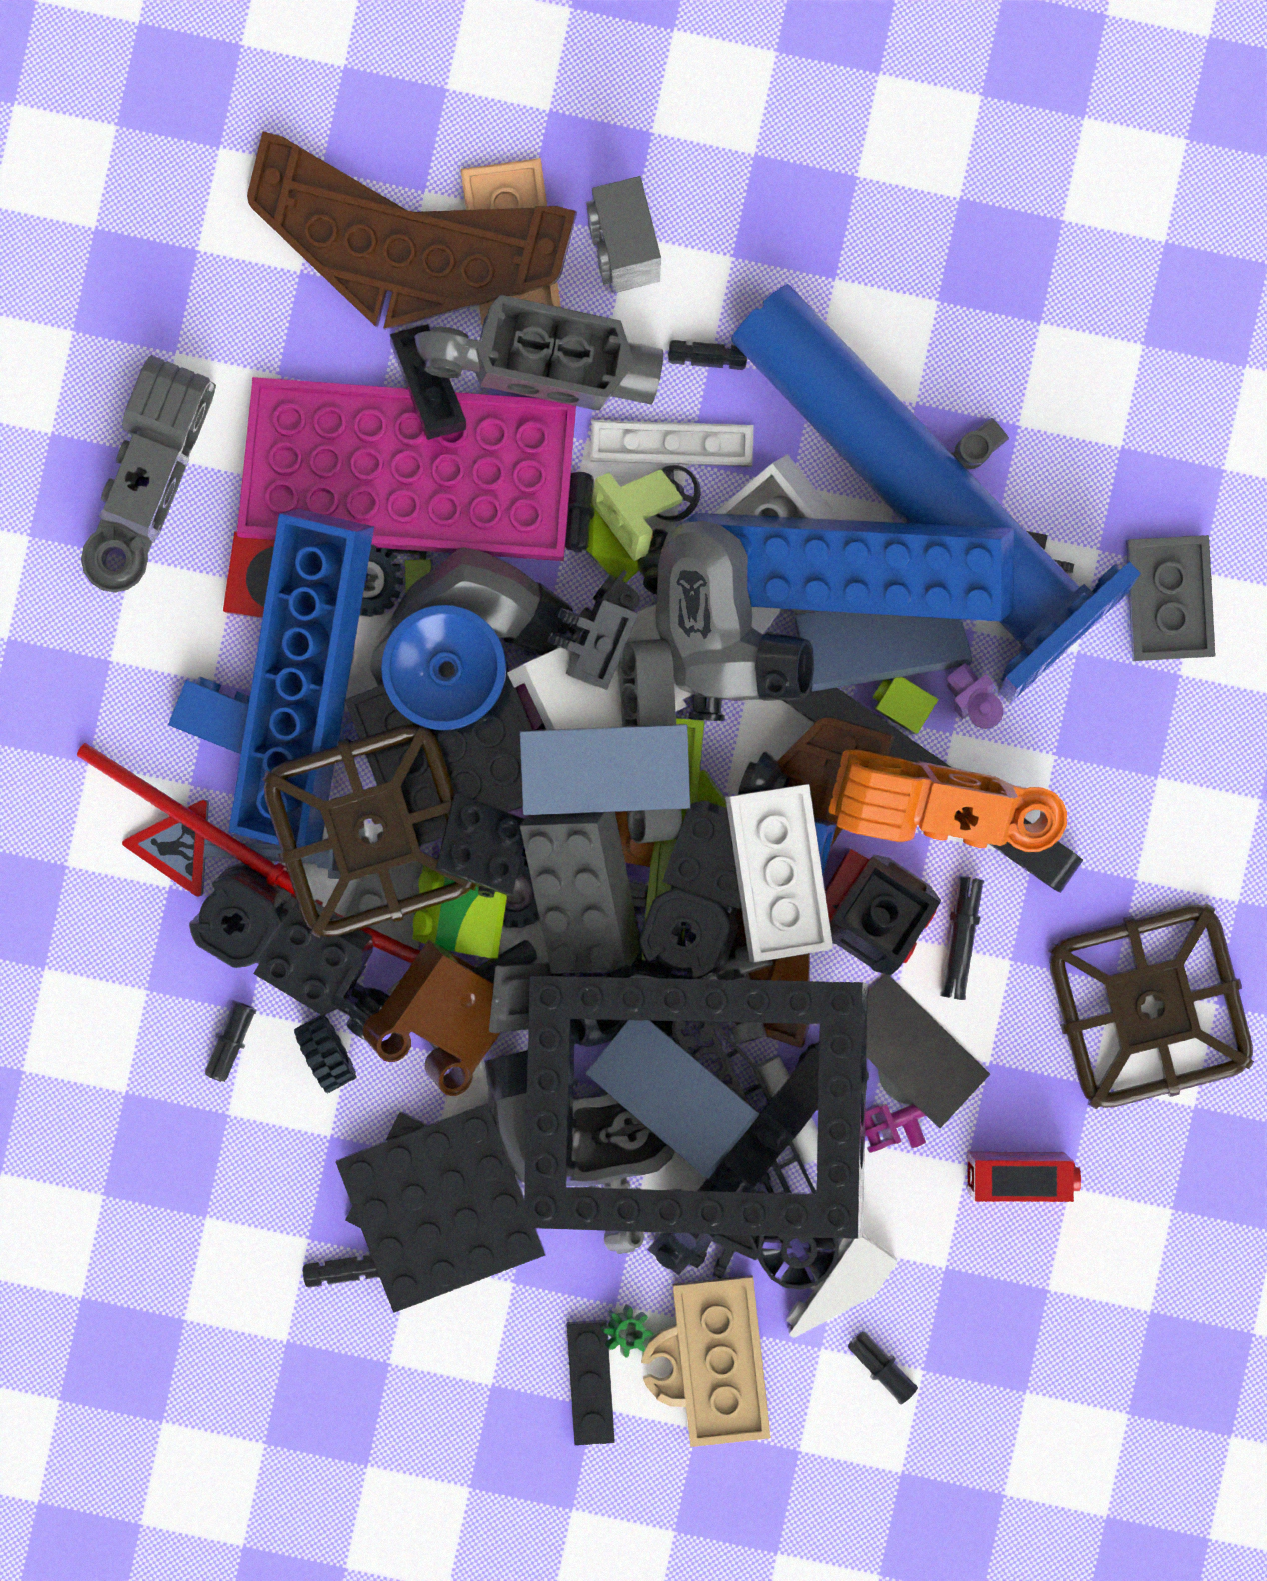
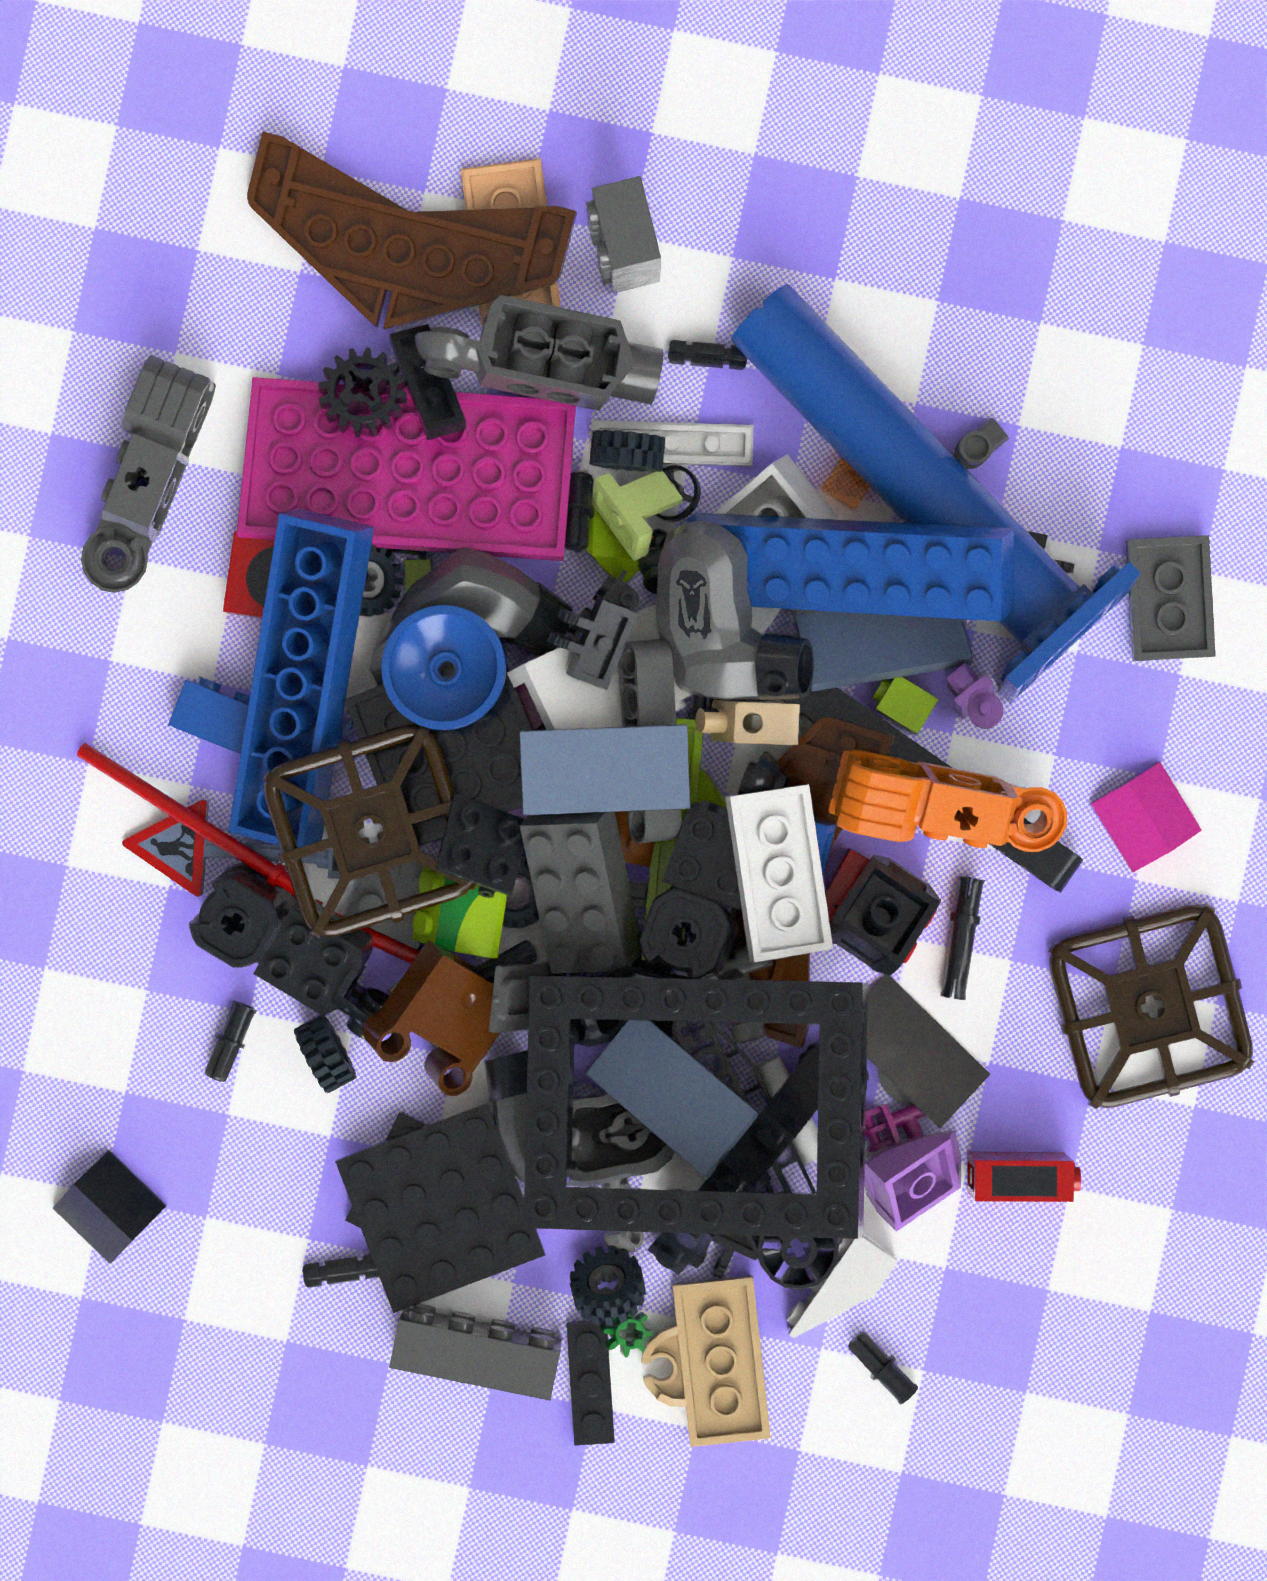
(109, 1206): none -> black slope
(351, 403): none -> black gear
(476, 1352): none -> dark grey brick
(605, 1302): none -> black bush
(627, 451): none -> black bush
(750, 722): none -> tan torso
(845, 485): none -> clear orange plate
(913, 1176): none -> medium lavender slope
(1146, 817): none -> dark pink slope

